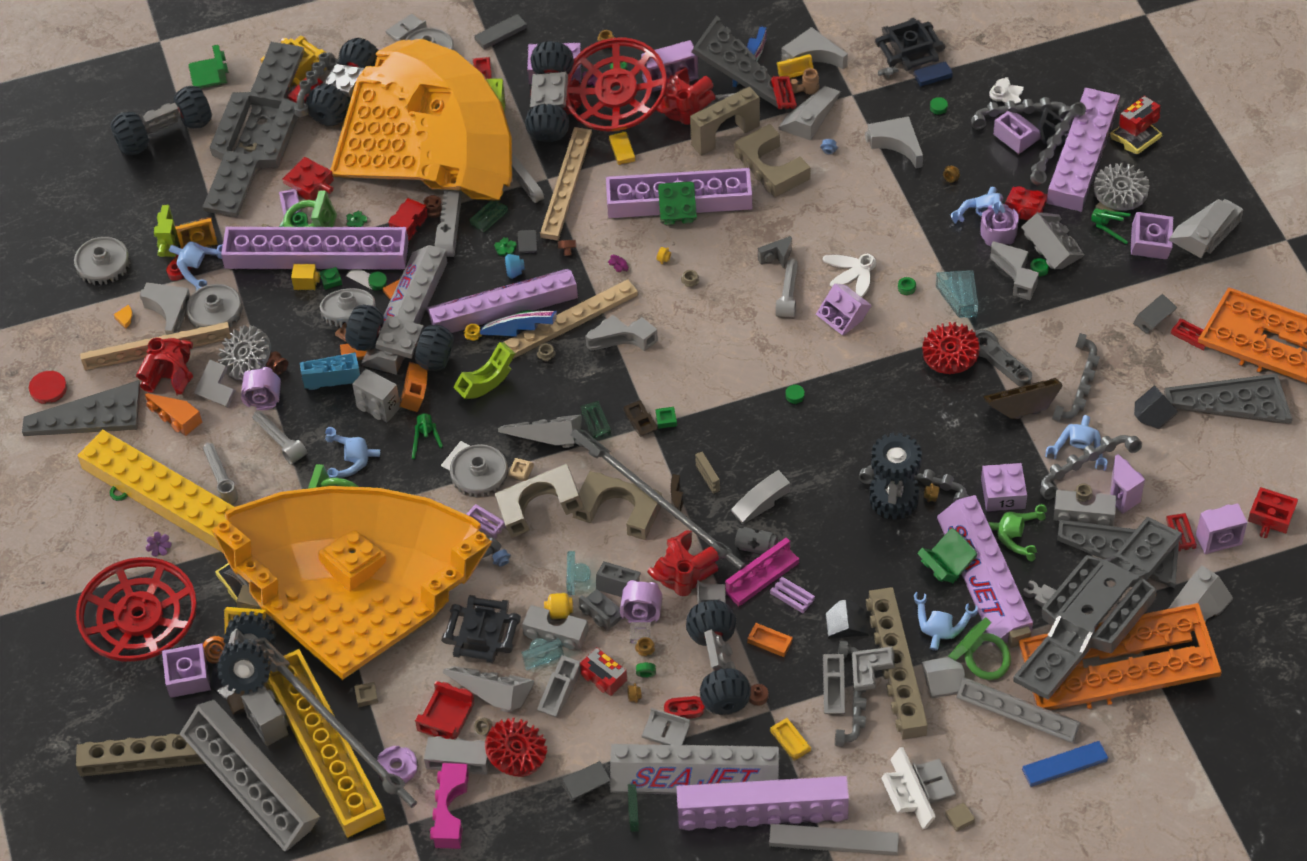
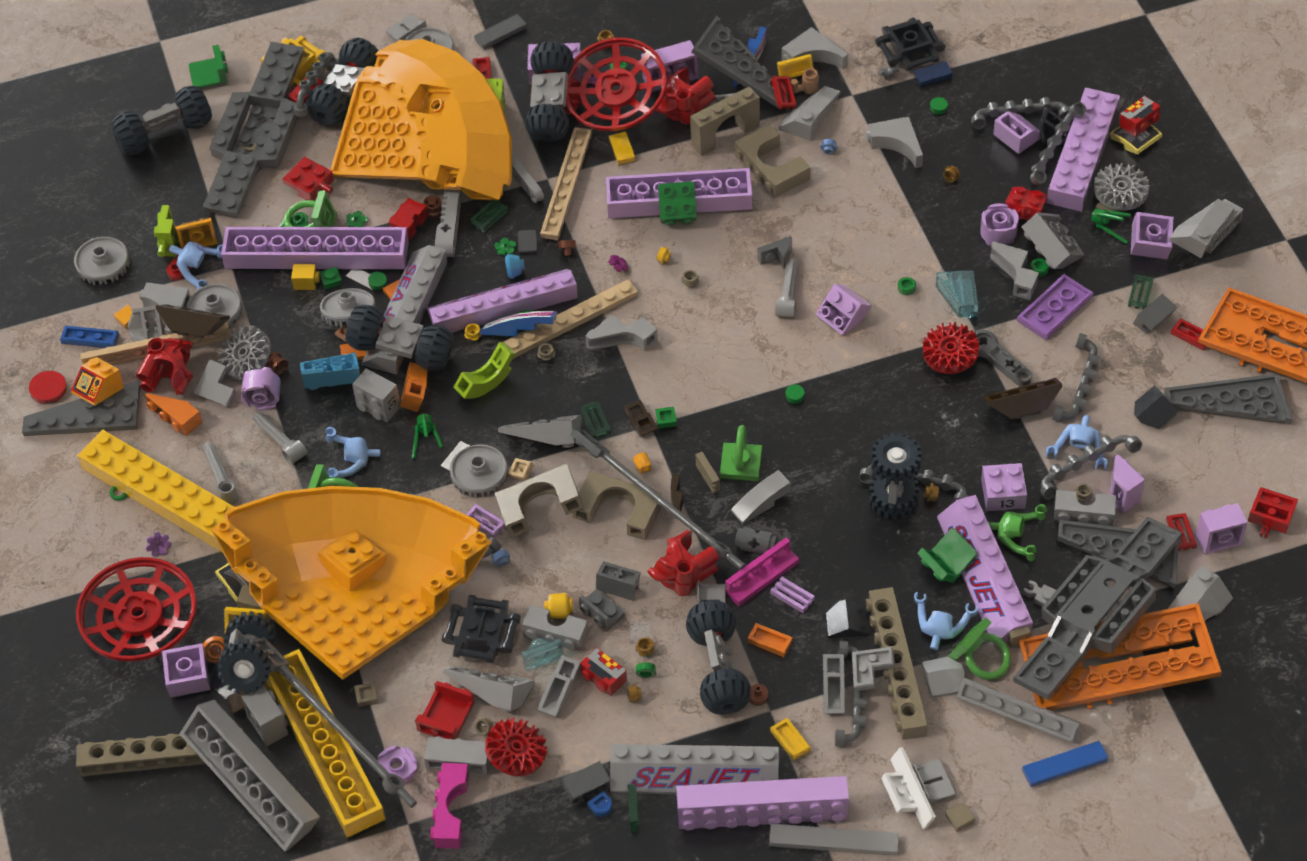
(89, 337): none -> blue tile
(97, 381): none -> light orange slope
(145, 323): none -> light grey slope
(190, 320): none -> dark brown wedge
(288, 199): lavender tile -> none
(575, 573): clear light blue tile -> none
(601, 804): none -> blue tile
(641, 602): lavender brick -> none
(642, 462): none -> light orange hose
(656, 726): light grey piece -> none
(684, 707): red plate -> none
(740, 459): none -> bright green tile
(857, 269): white plant -> none
(981, 204): light blue piece -> none
(1005, 92): white plate -> none
(1055, 306): none -> medium lavender tile
(1138, 303): none -> clear green tile

